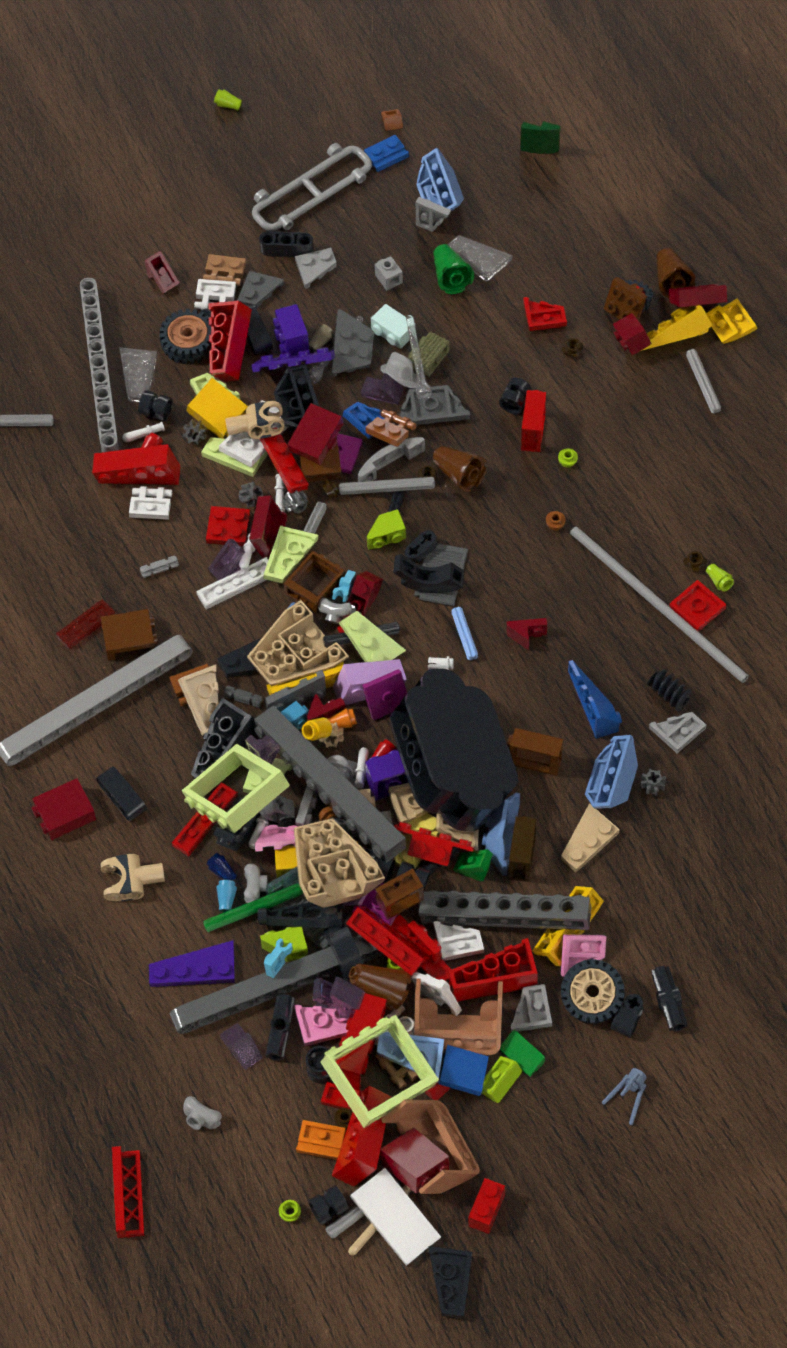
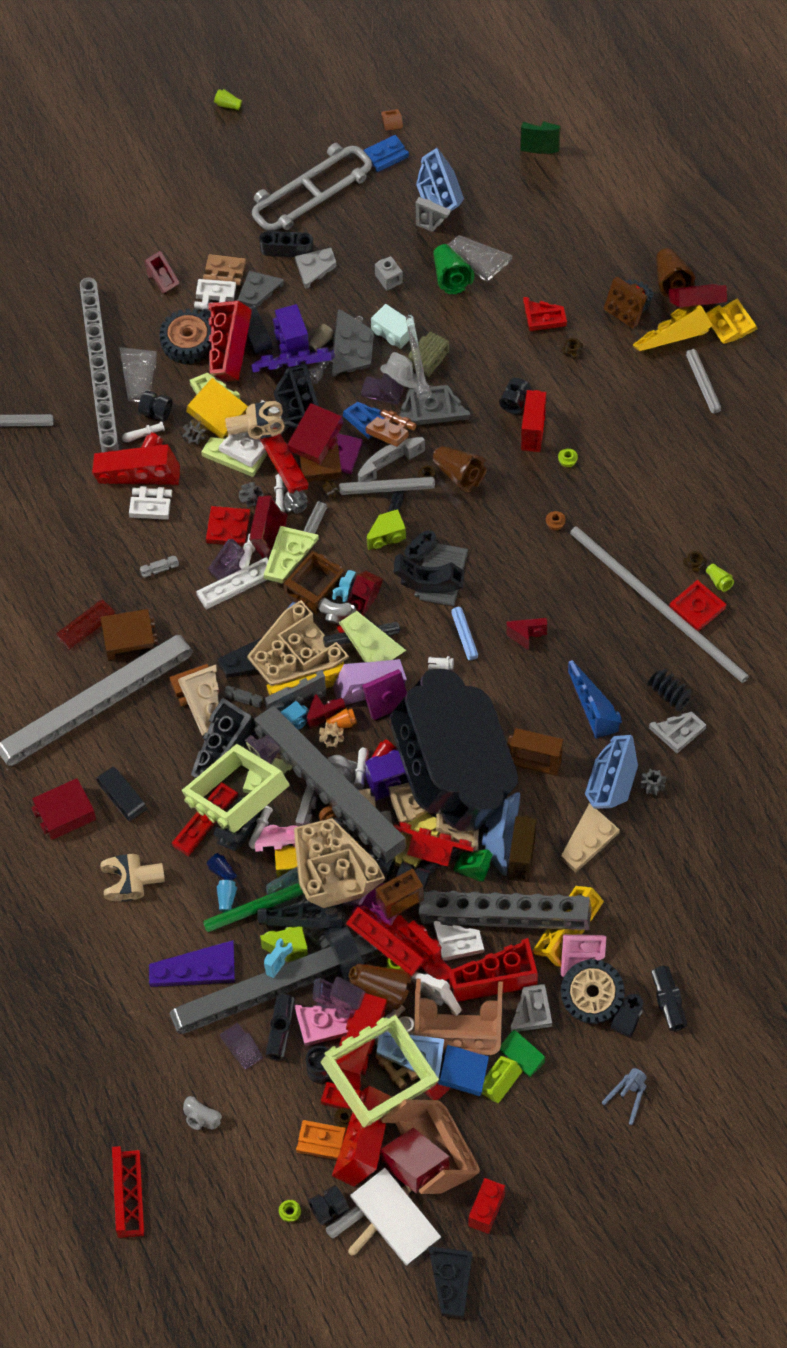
(255, 883): light grey piece -> none
(280, 811): dark grey piece -> none
(317, 729): yellow brick -> none
(631, 334): dark red brick -> none

